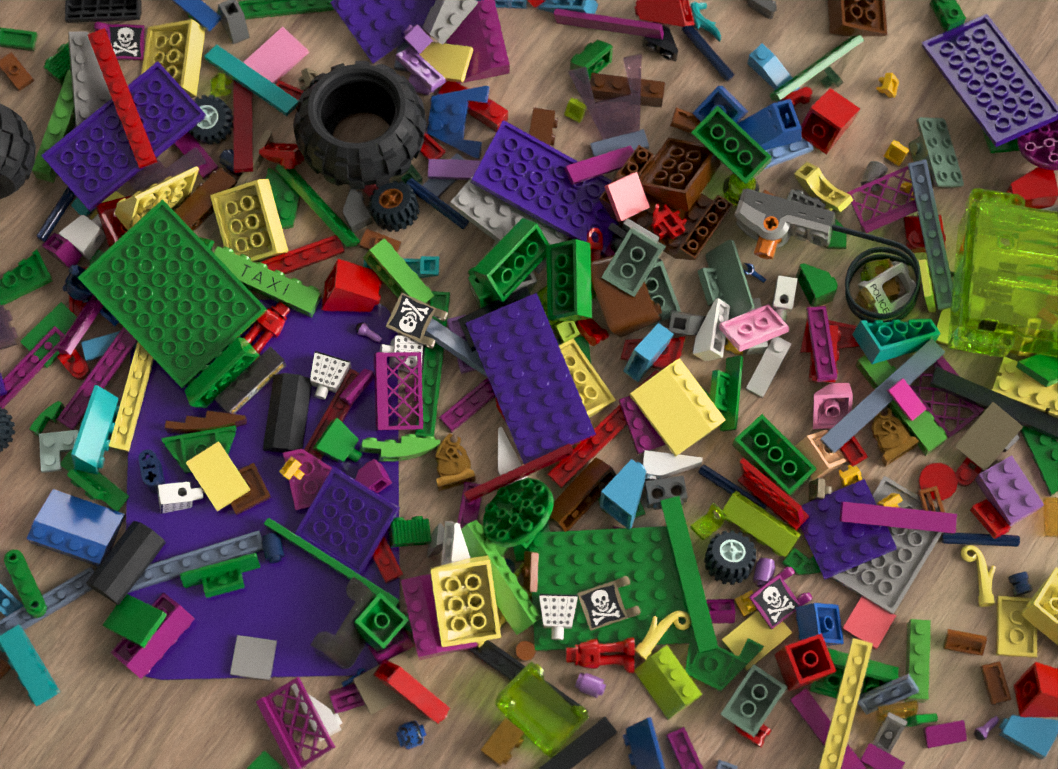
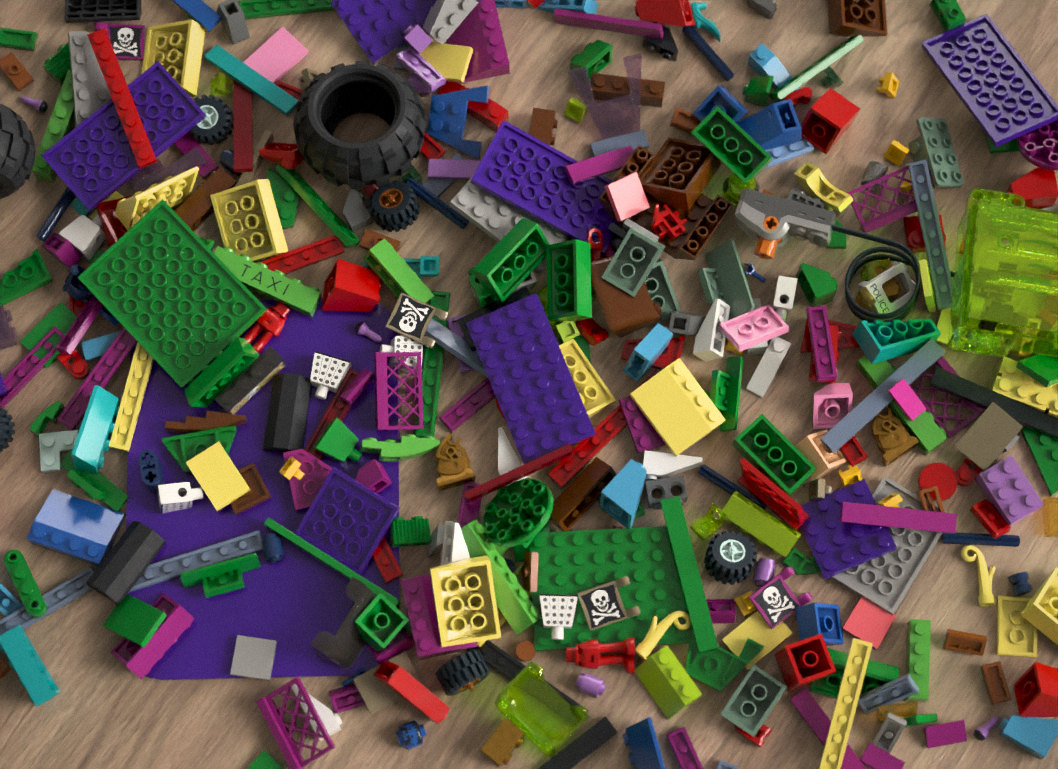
(40, 105): none -> medium lavender piece
(462, 672): none -> black wheel
(758, 90): none -> green slope

